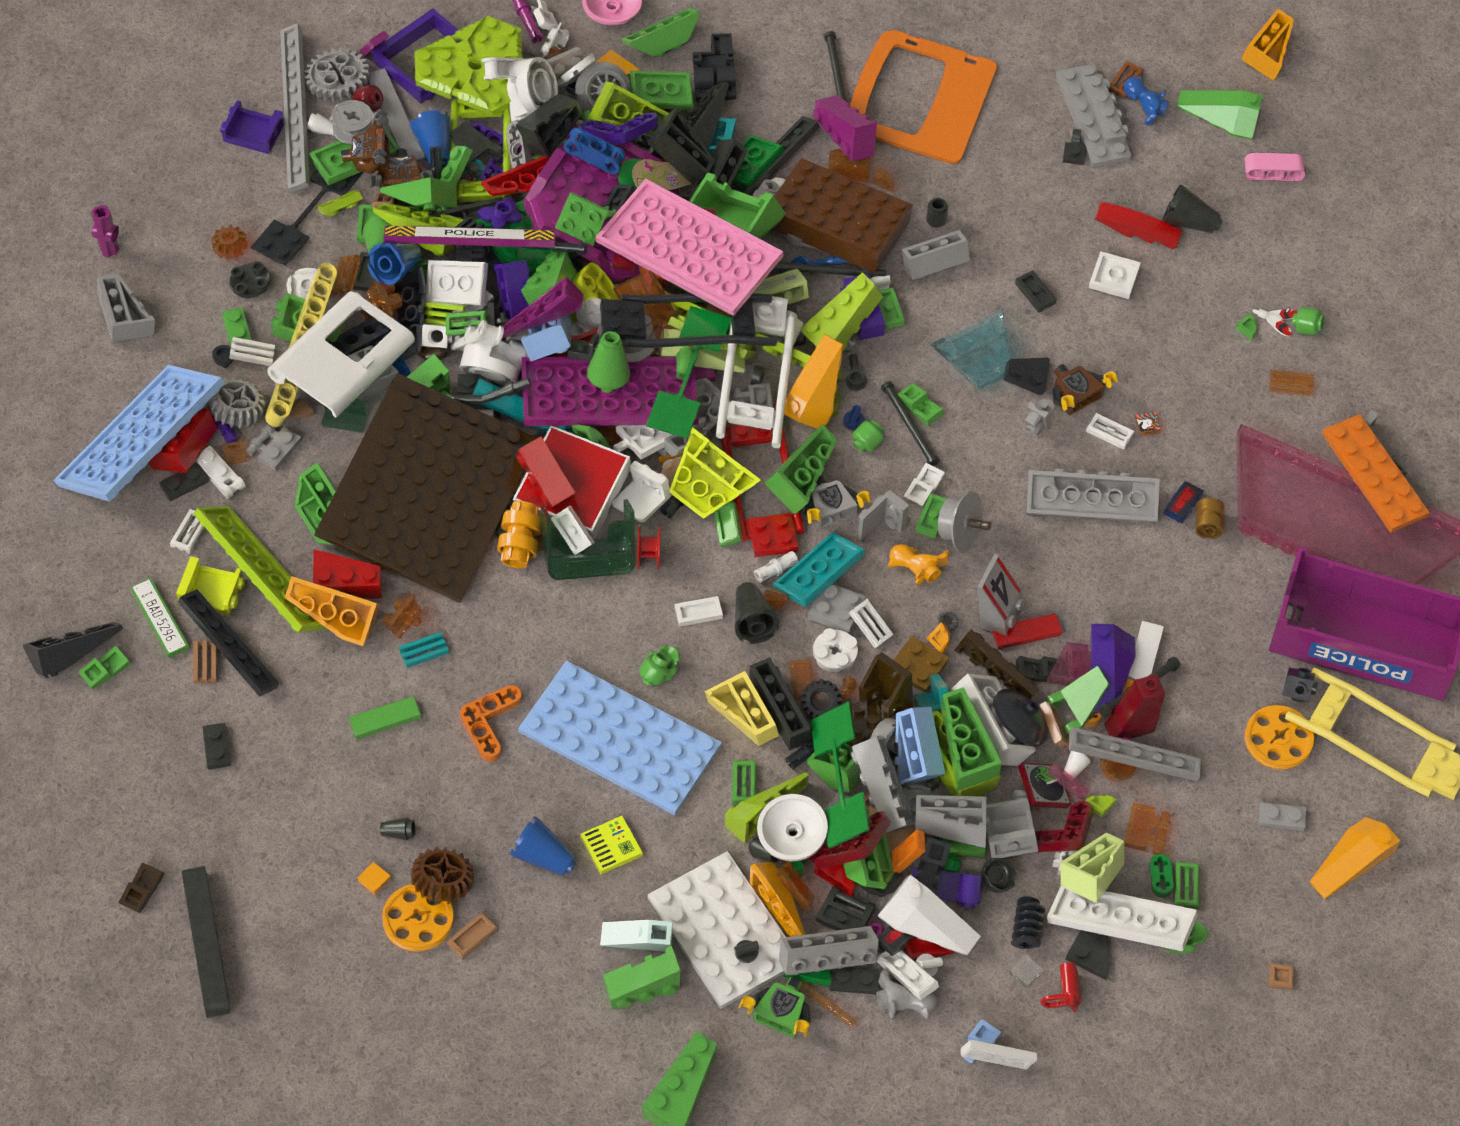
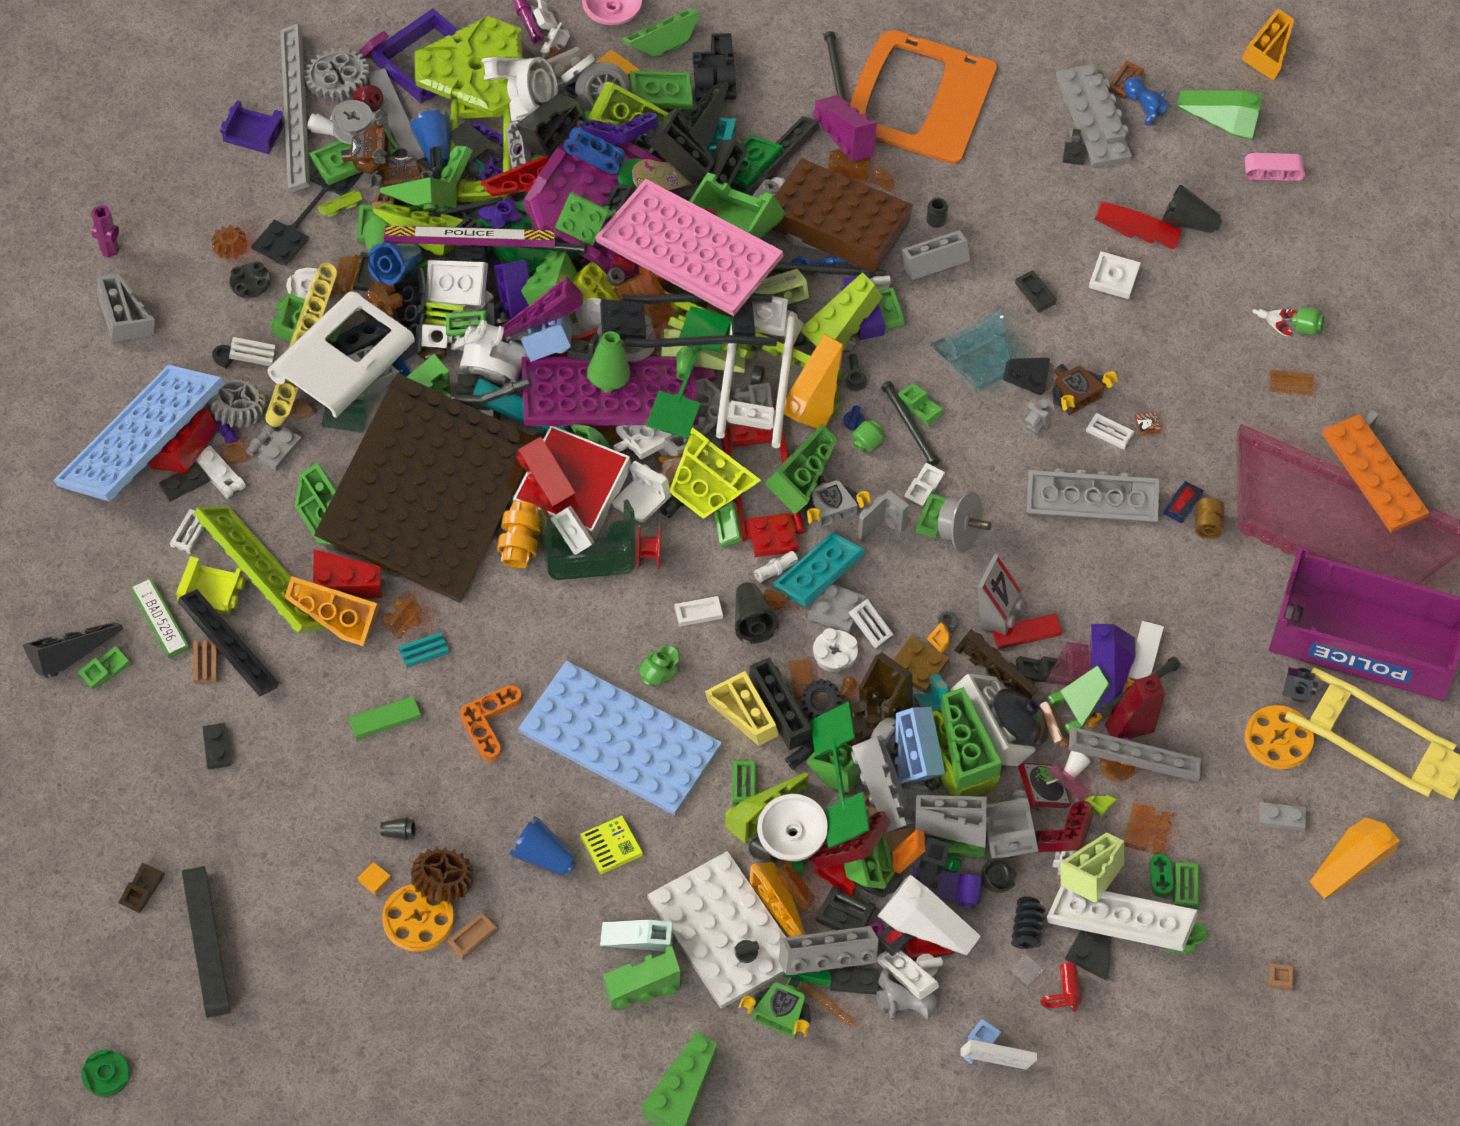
(109, 1080): none -> green tile
(236, 324): bright green plate -> none
(614, 272): none -> flat silver hinge
(922, 565): light orange animal -> none
(1247, 326): bright green tile -> none

